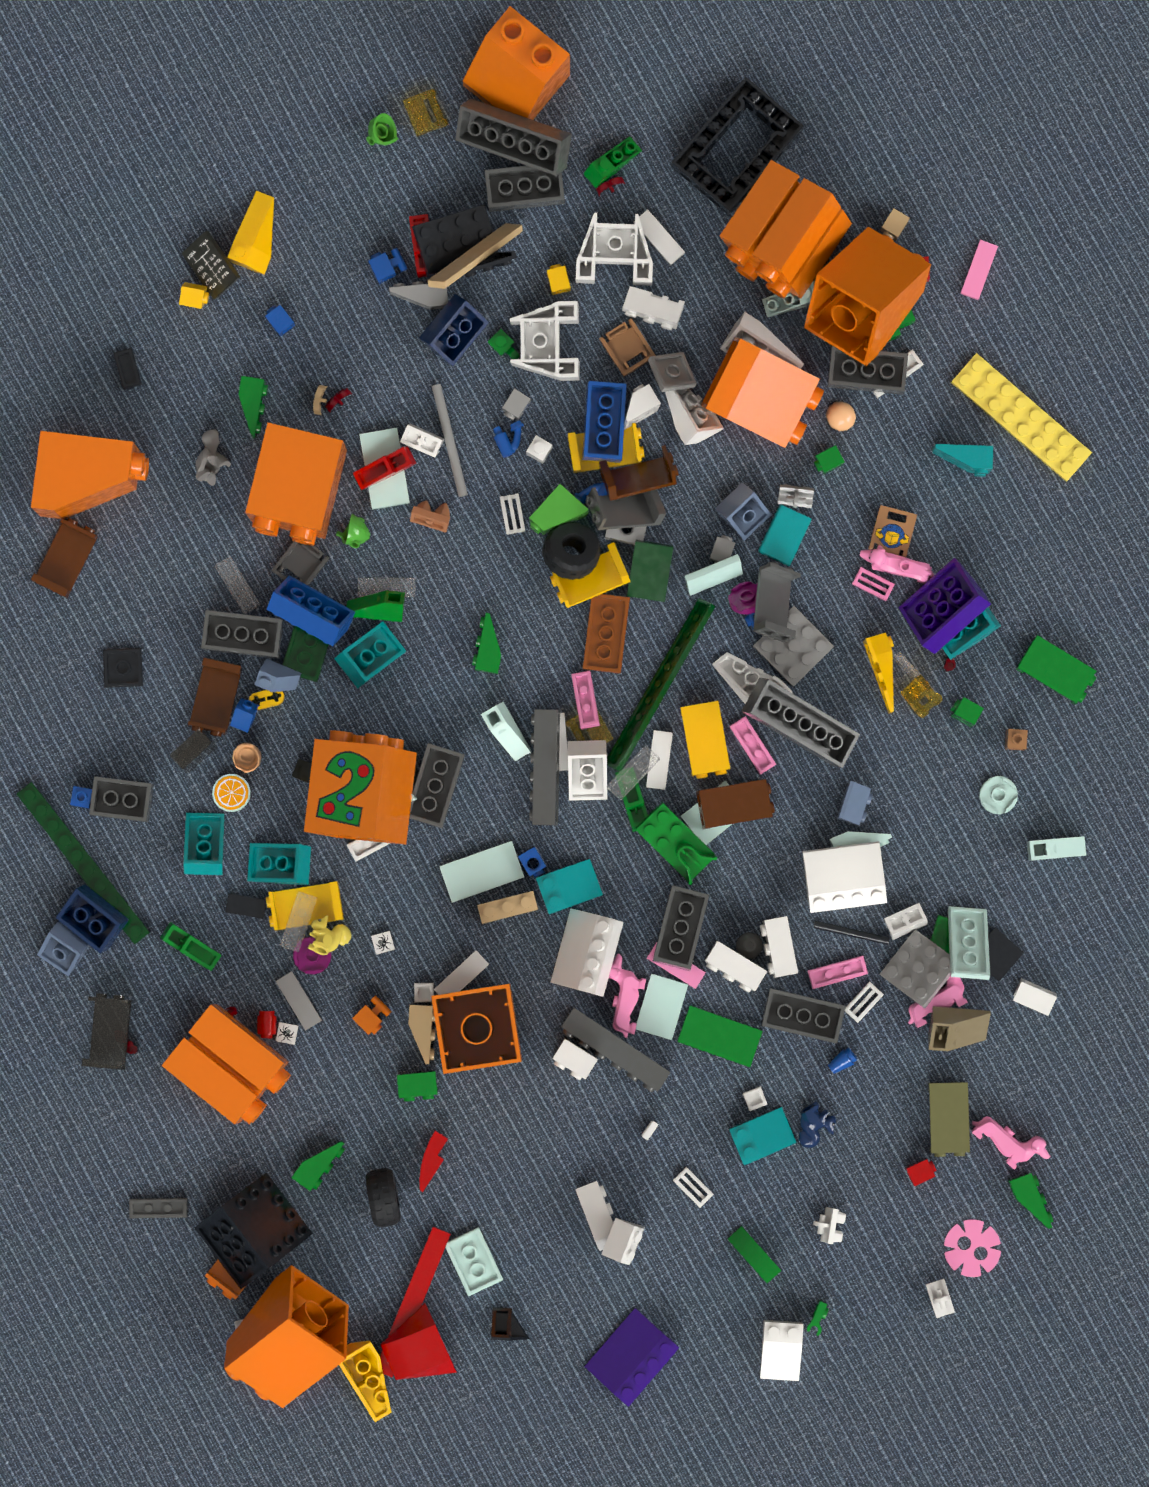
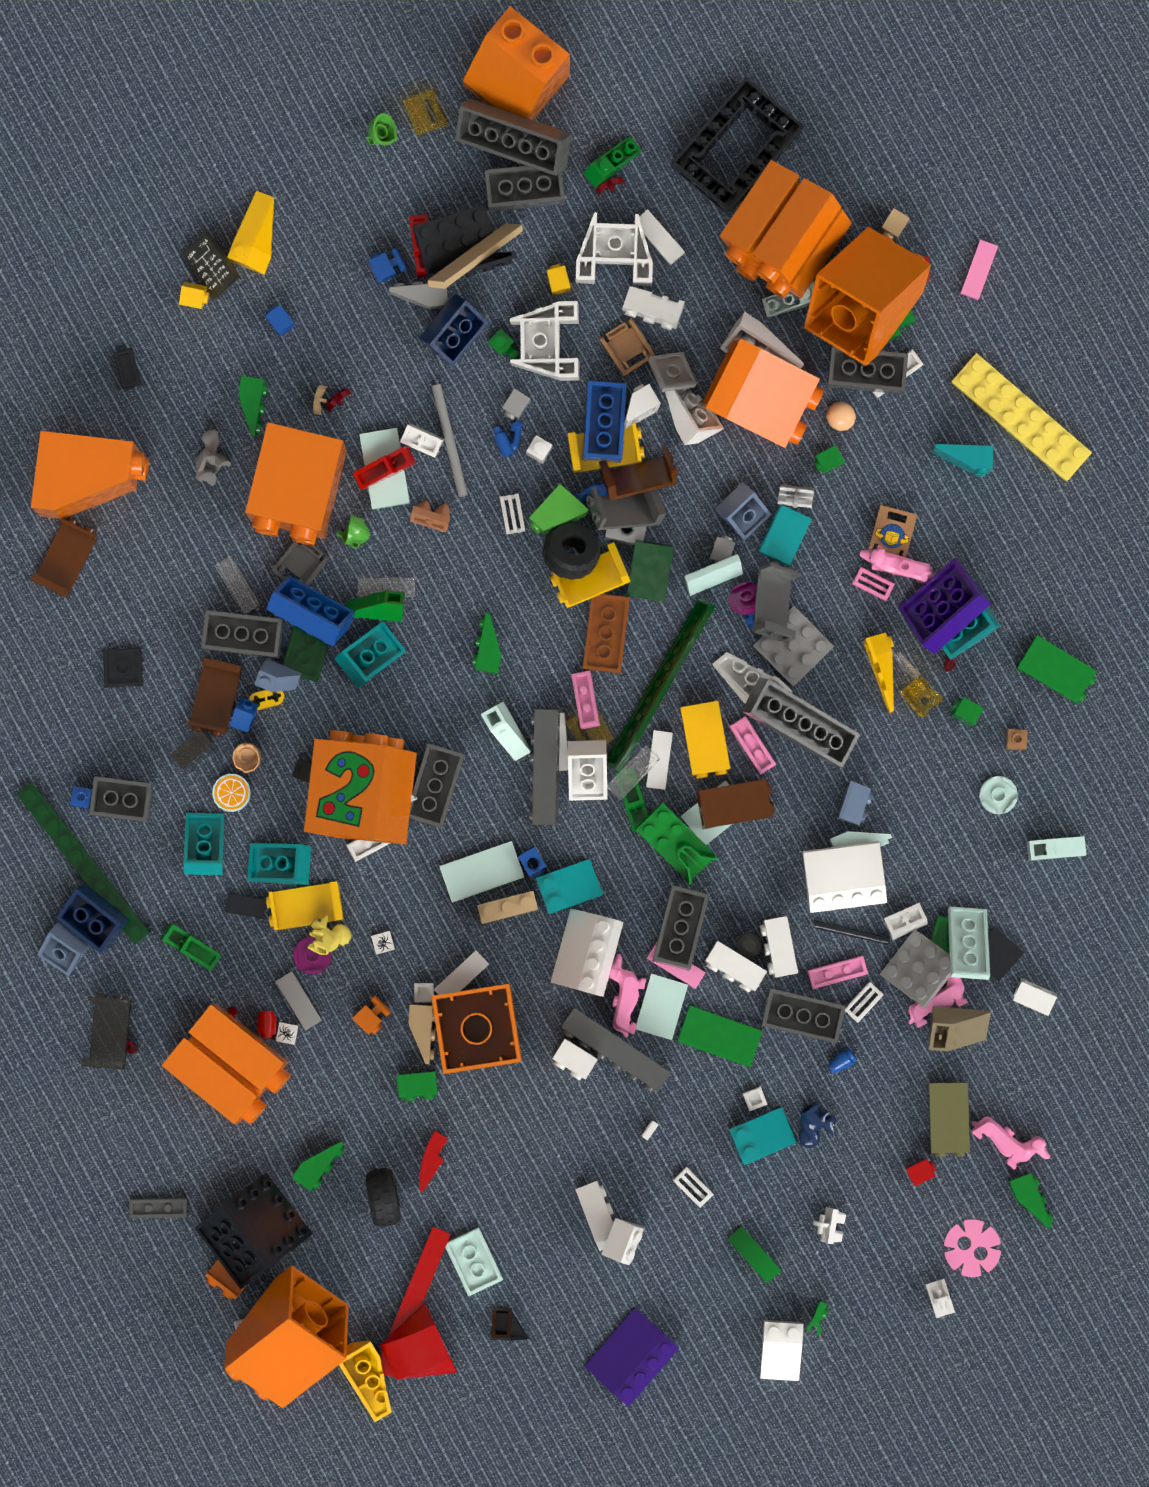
(298, 921): clear tile -> none

